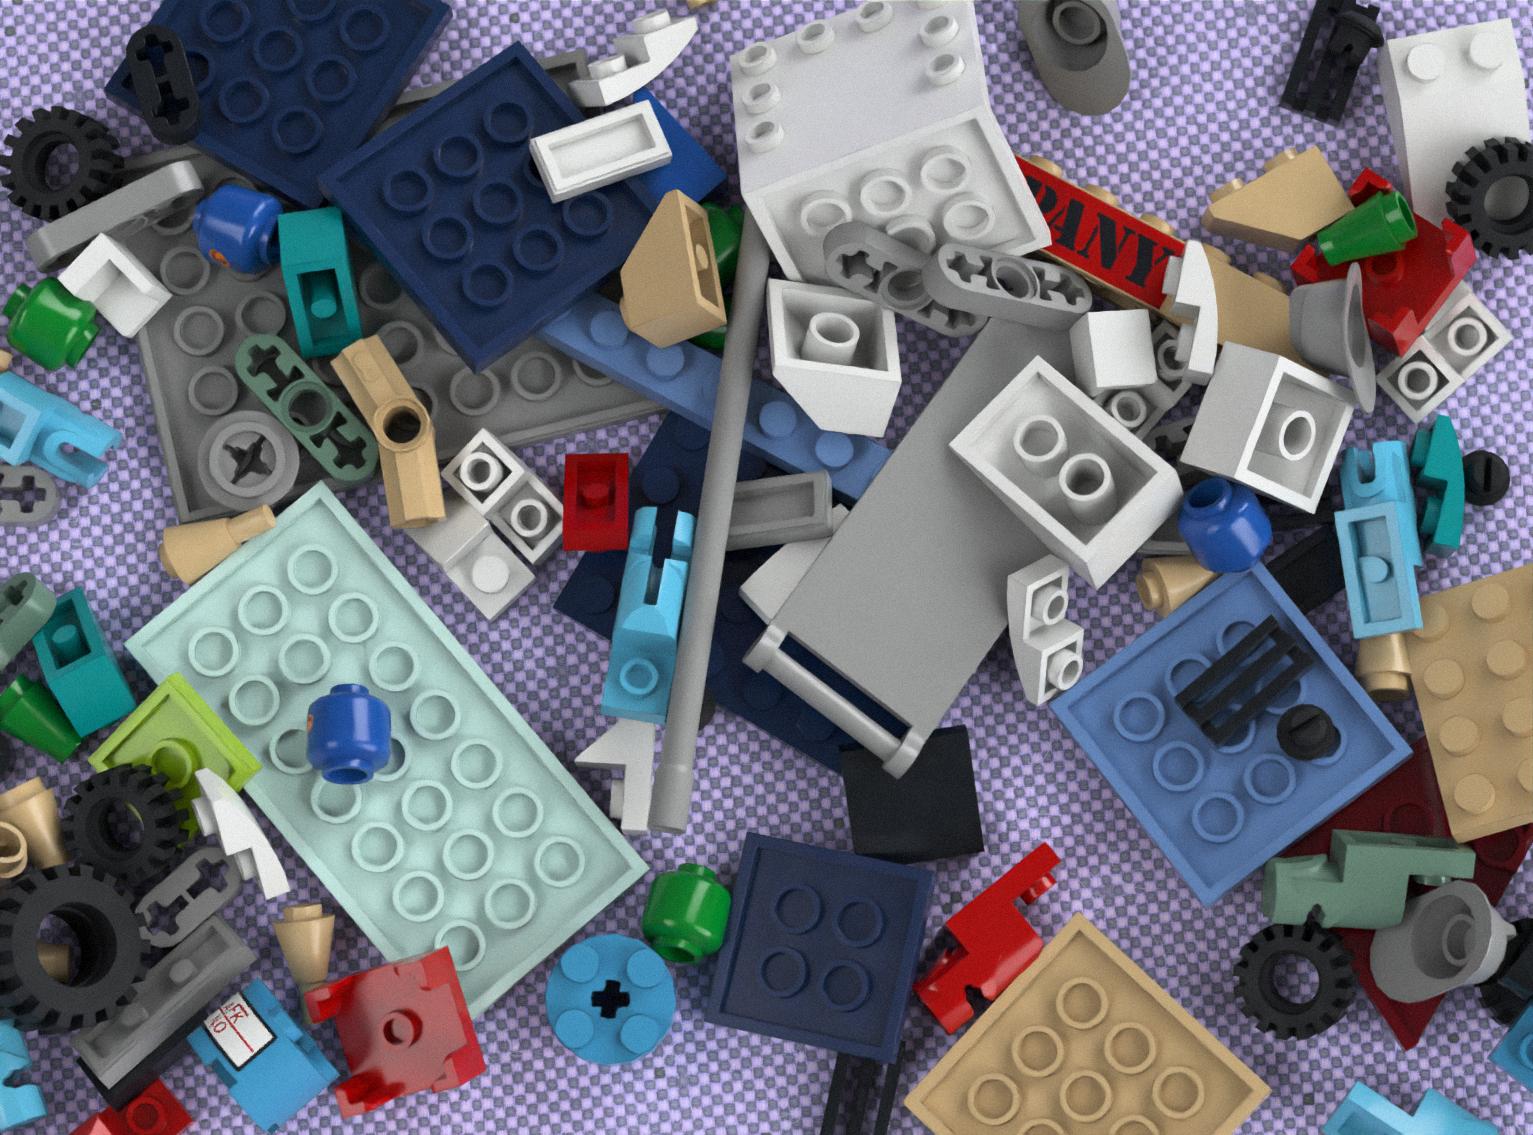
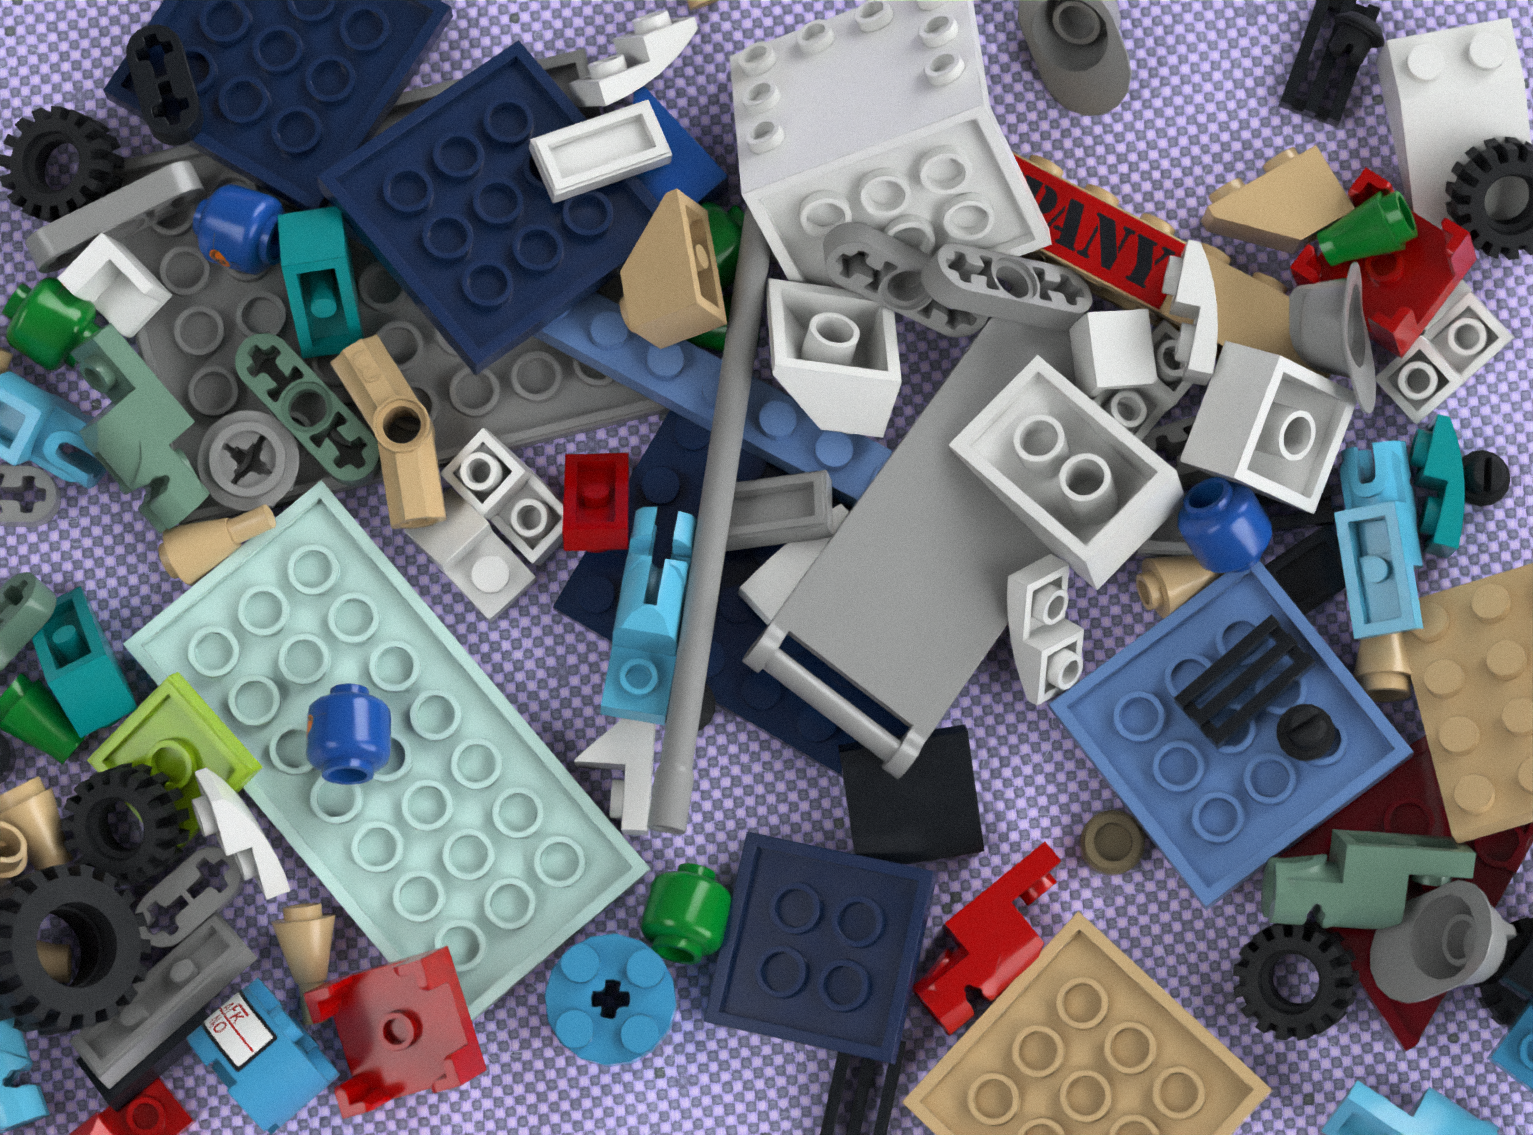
(137, 428): none -> sand green plate
(1111, 843): none -> dark tan tile

